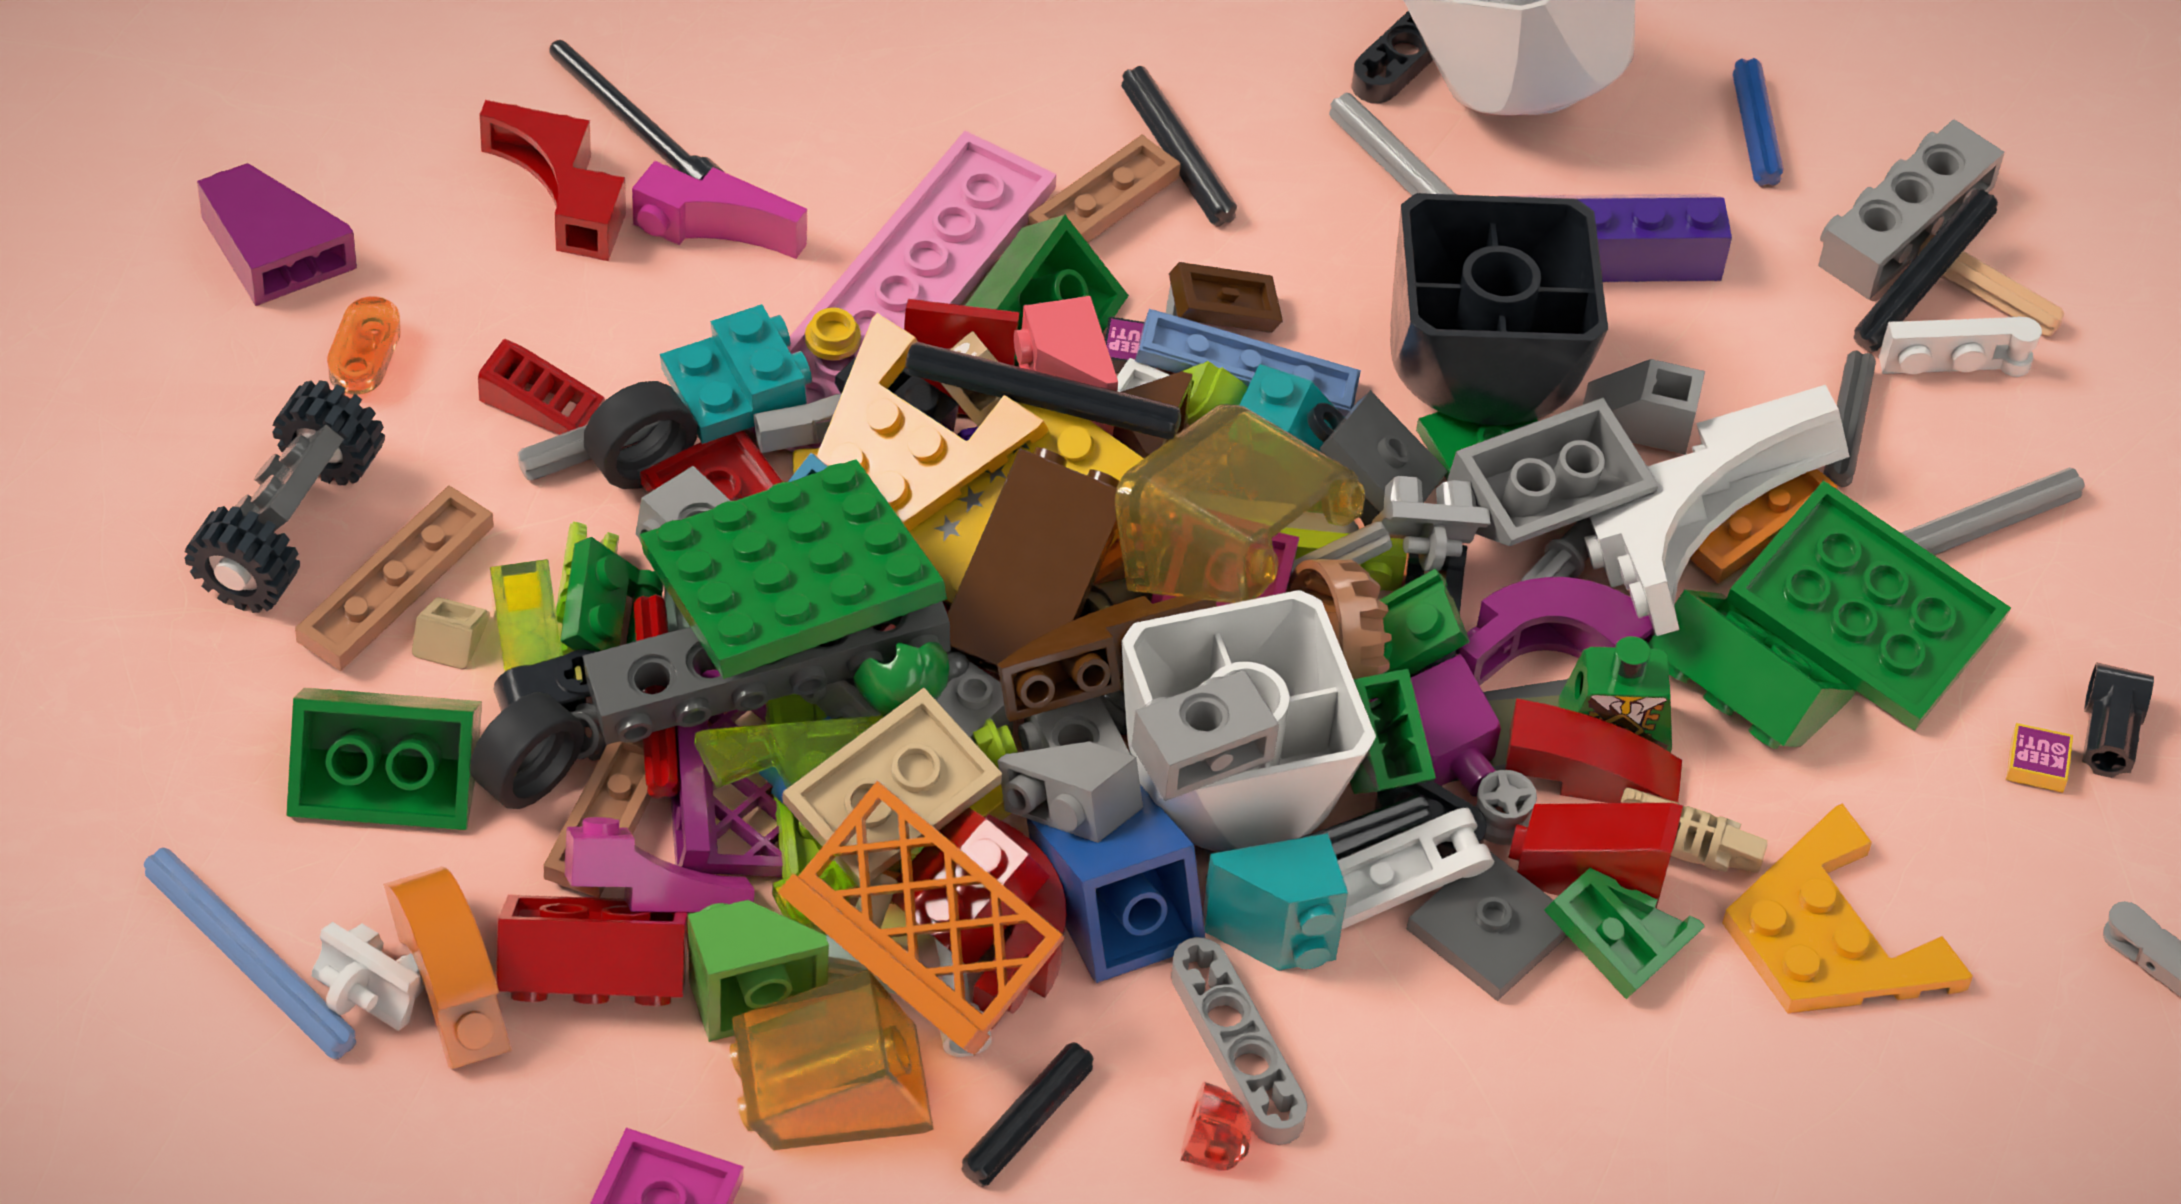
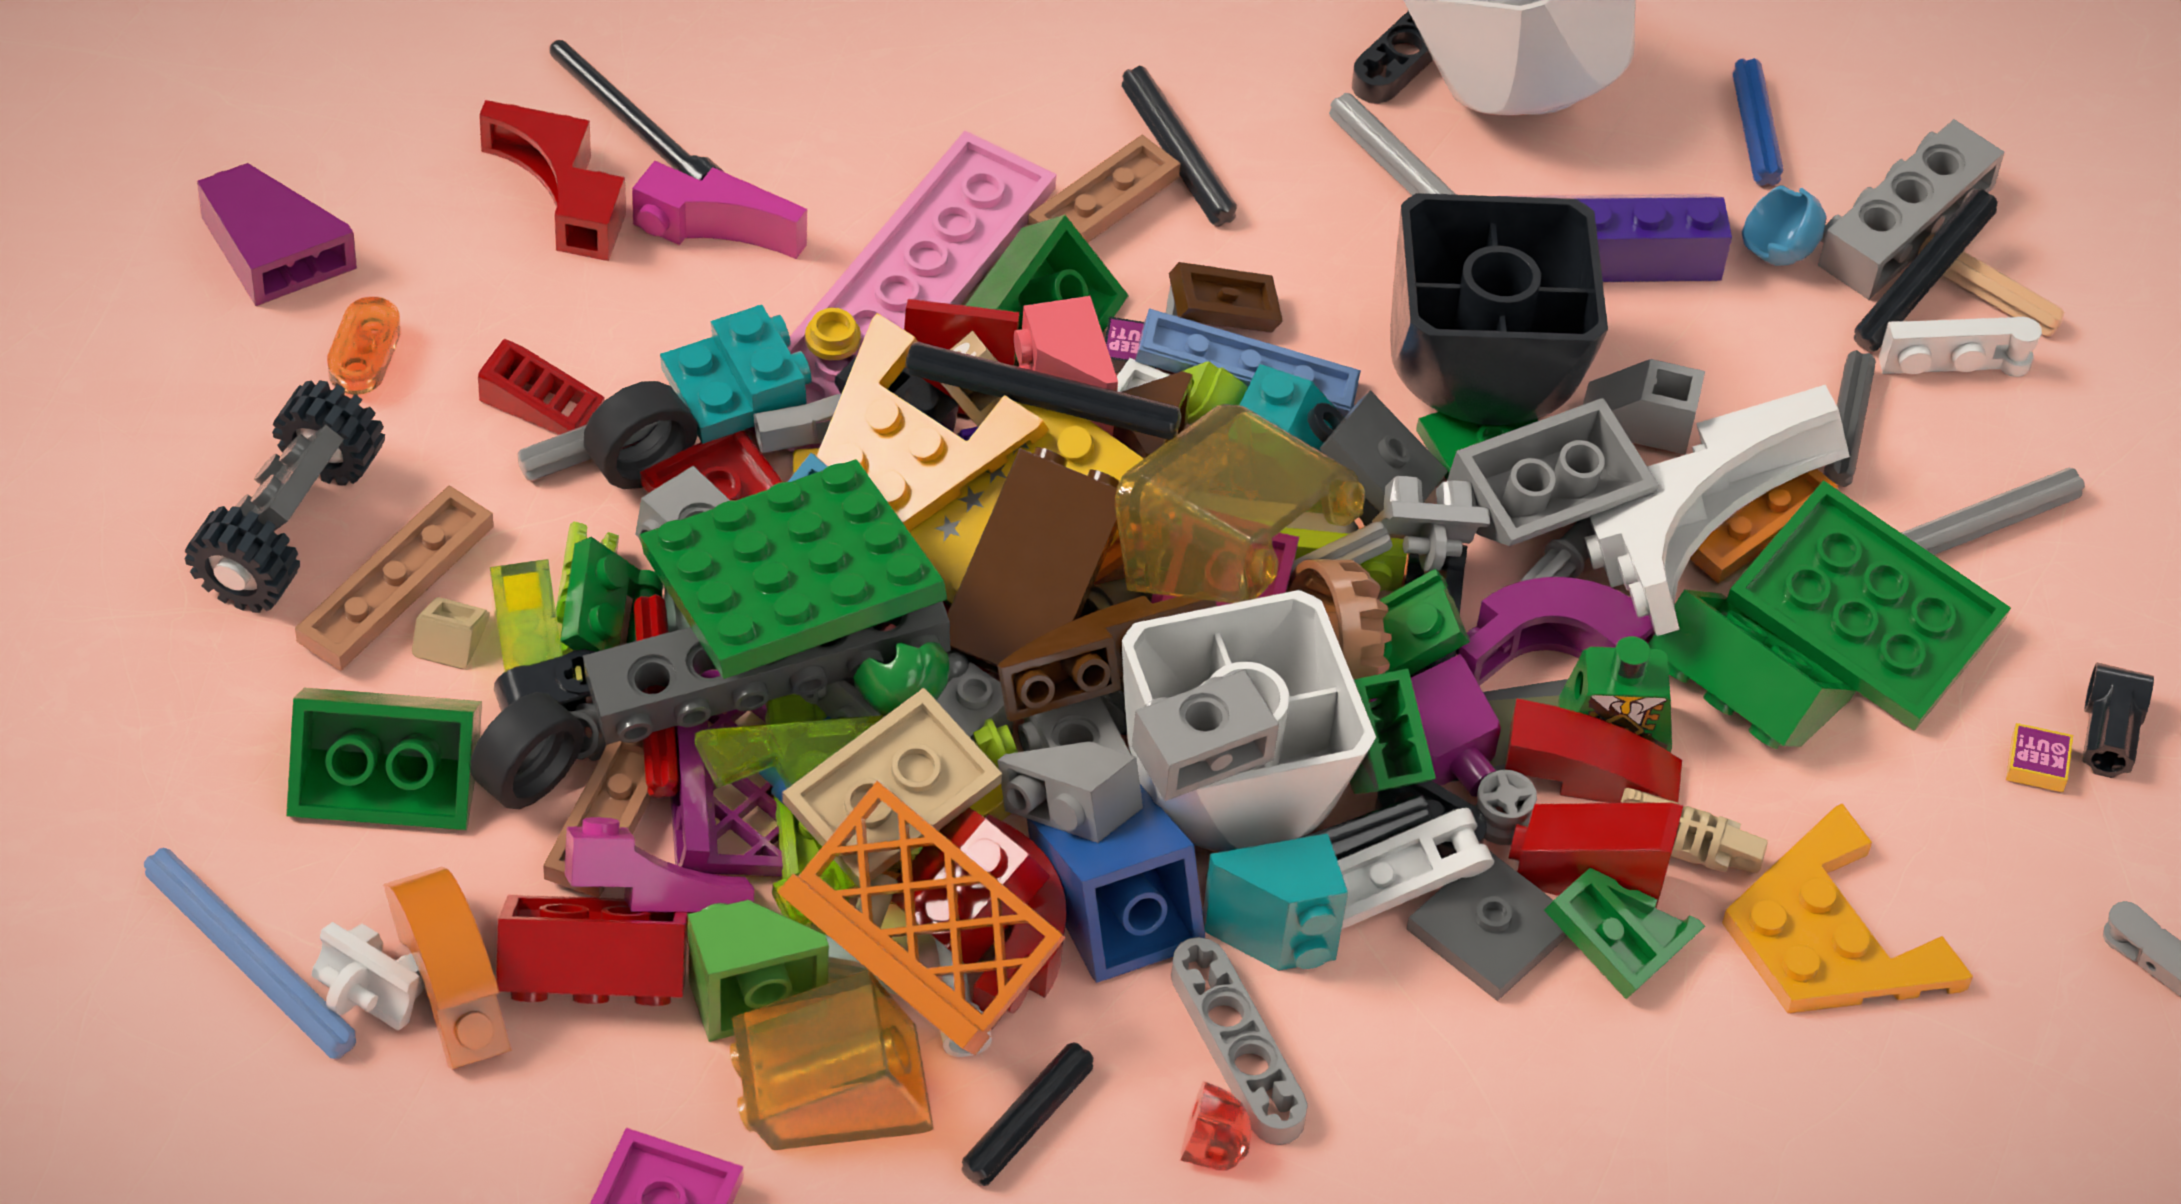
(1784, 226): none -> dark azure hair

